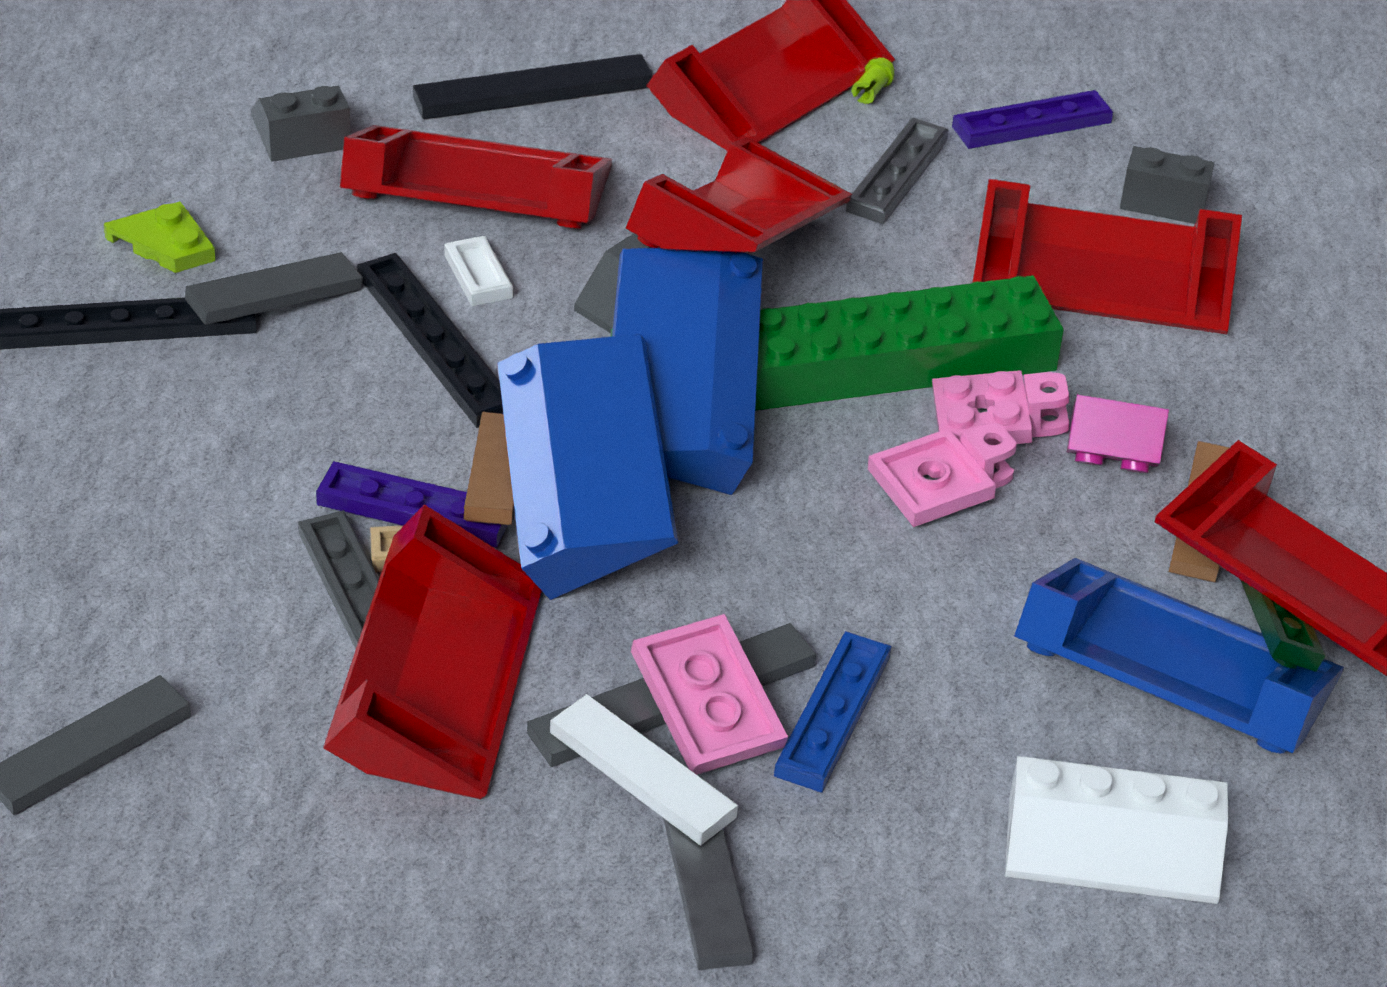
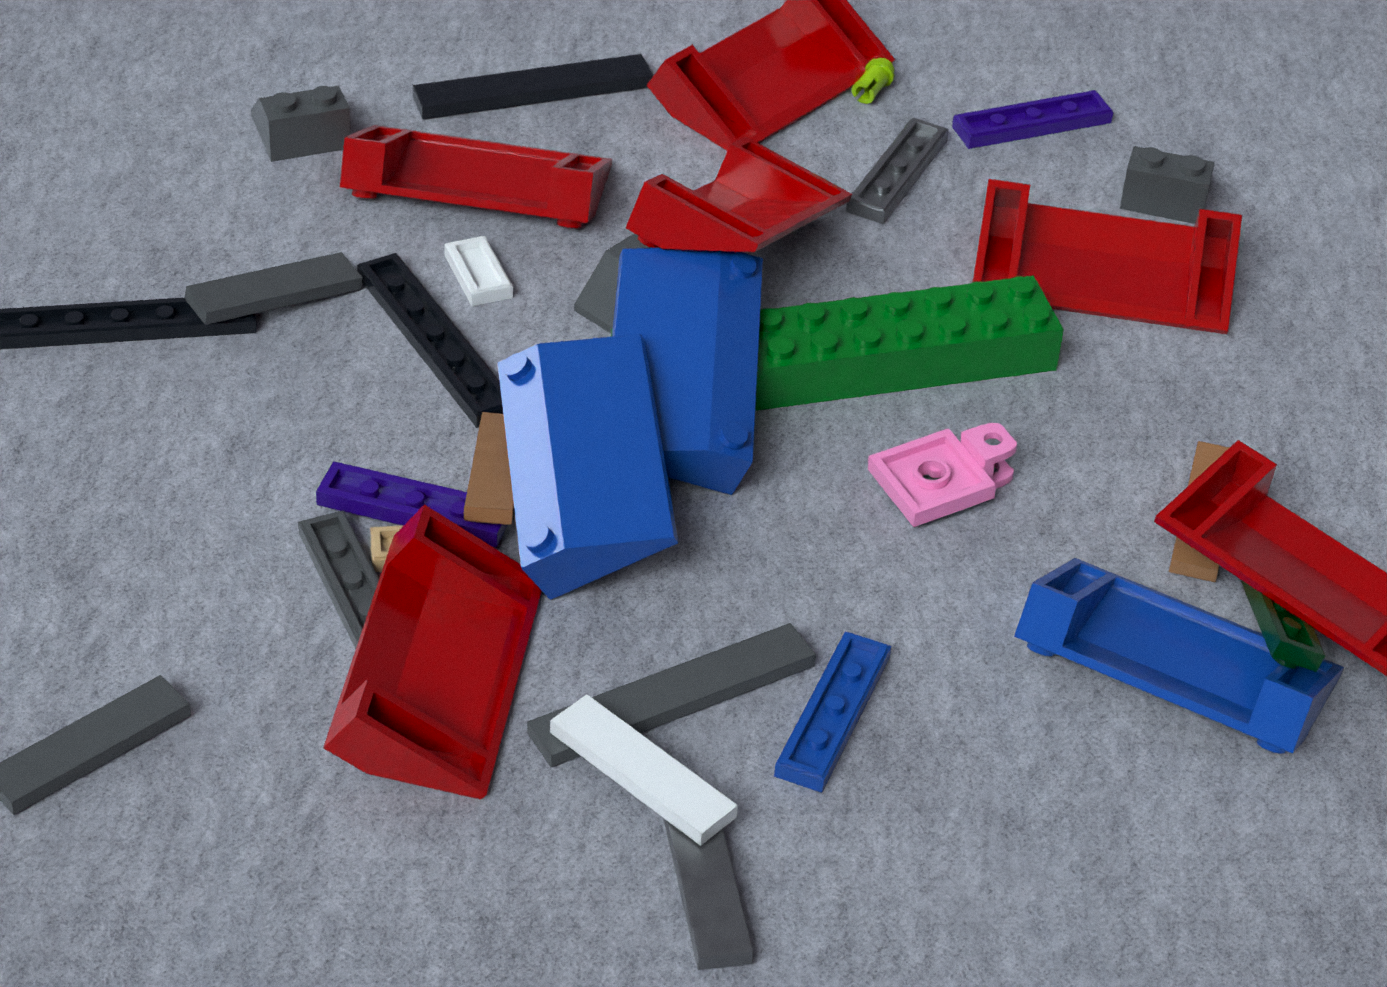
(164, 235): lime wing -> none
(708, 694): bright pink plate -> none
(1008, 401): bright pink plate -> none
(1117, 432): slope -> none
(1117, 829): white slope -> none

